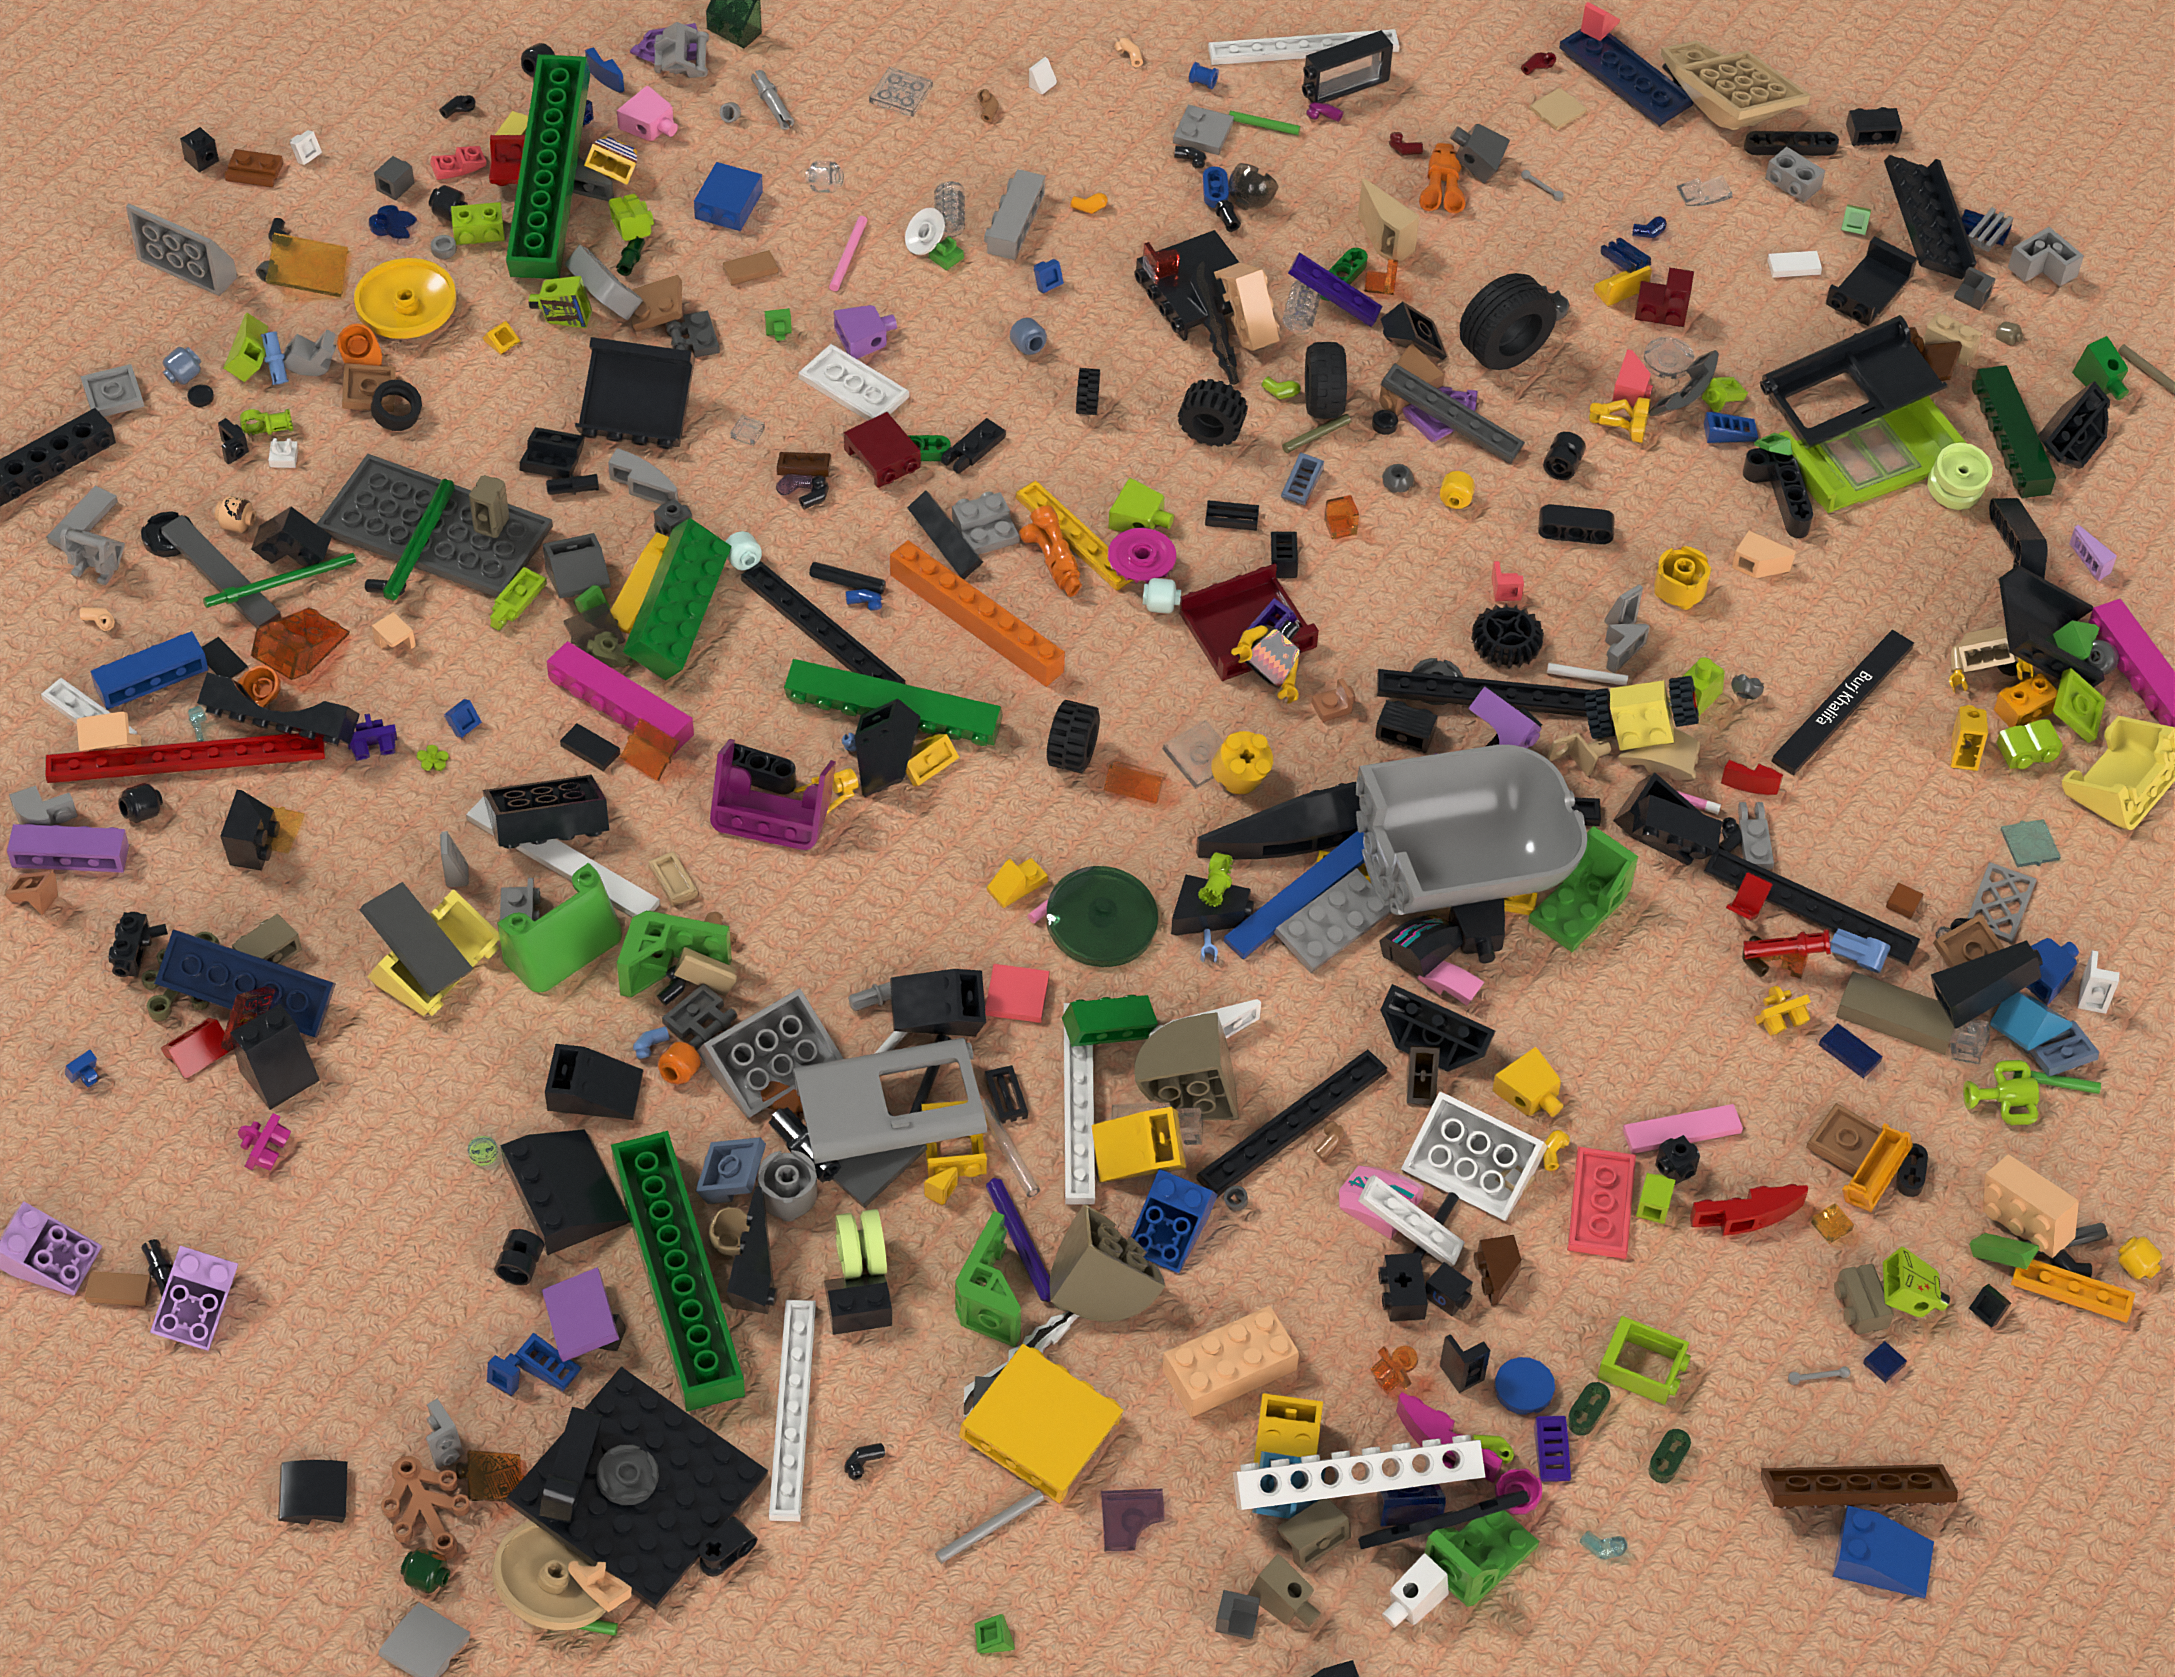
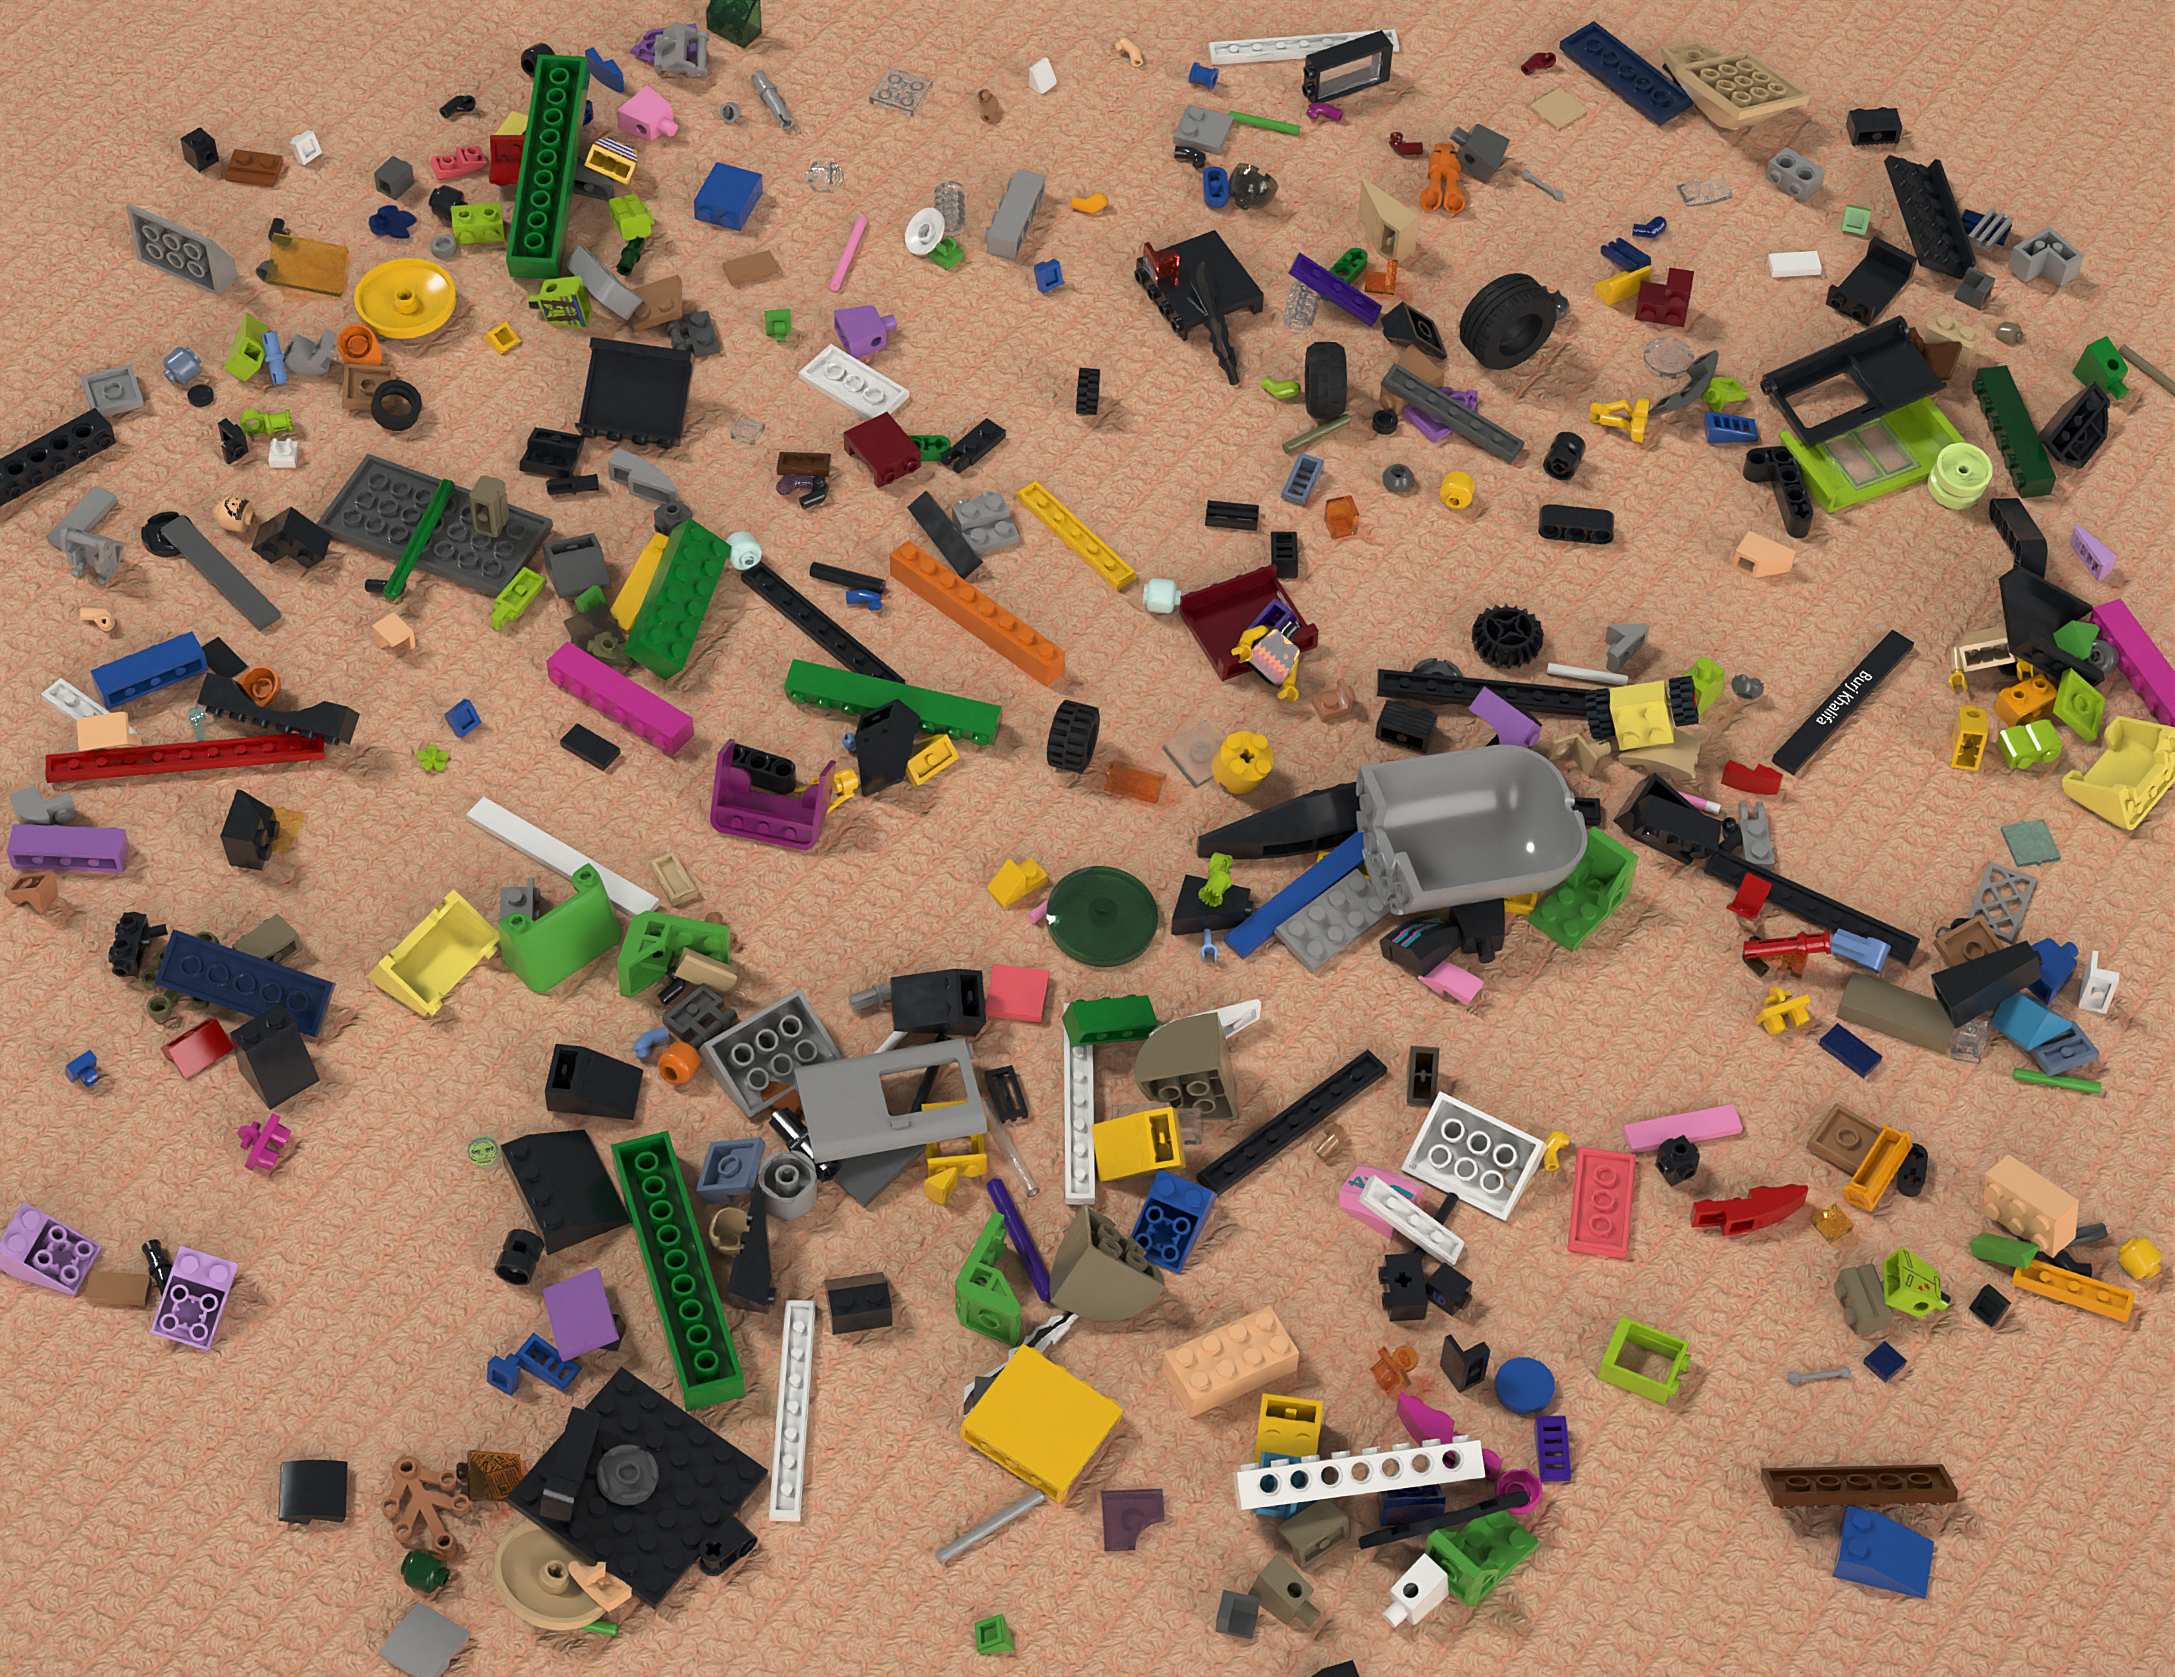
(140, 803): black head -> none
(231, 594): green bar -> none
(245, 1008): clear red tile -> none
(297, 642): clear orange slope -> none
(370, 734): dark purple hips -> none
(416, 939): dark grey tile -> none
(444, 1438): light grey bracket -> none
(453, 862): light grey slope -> none
(546, 811): black slope -> none
(649, 749): clear orange piece -> none
(857, 1459): black arm -> none
(859, 1244): yellowish green wheel -> none
(1028, 336): sand blue head -> none
(1058, 557): orange piece -> none
(1138, 508): lime torso -> none
(1141, 554): dark pink gear -> none
(1212, 412): black tyre -> none
(1225, 210): black pin -> none
(1240, 1193): dark grey hinge -> none
(1251, 304): light nougat wedge -> none
(1424, 1023): black wedge -> none
(1497, 1445): lime arm -> none
(1499, 1264): reddish brown slope -> none
(1506, 585): coral panel -> none
(1529, 1084): yellow torso -> none
(1583, 1405): clear green beam -> none
(1597, 22): coral slope -> none
(1604, 1548): clear light blue arm -> none
(1625, 608): light grey slope -> none
(1632, 380): coral slope -> none
(1655, 1198): lime brick -> none
(1675, 1458): clear green beam -> none
(1682, 577): yellow brick -> none
(1775, 443): bright green slope -> none
(1791, 141): black beam -> none
(1904, 900): dark orange tile -> none
(2012, 1092): lime piece -> none

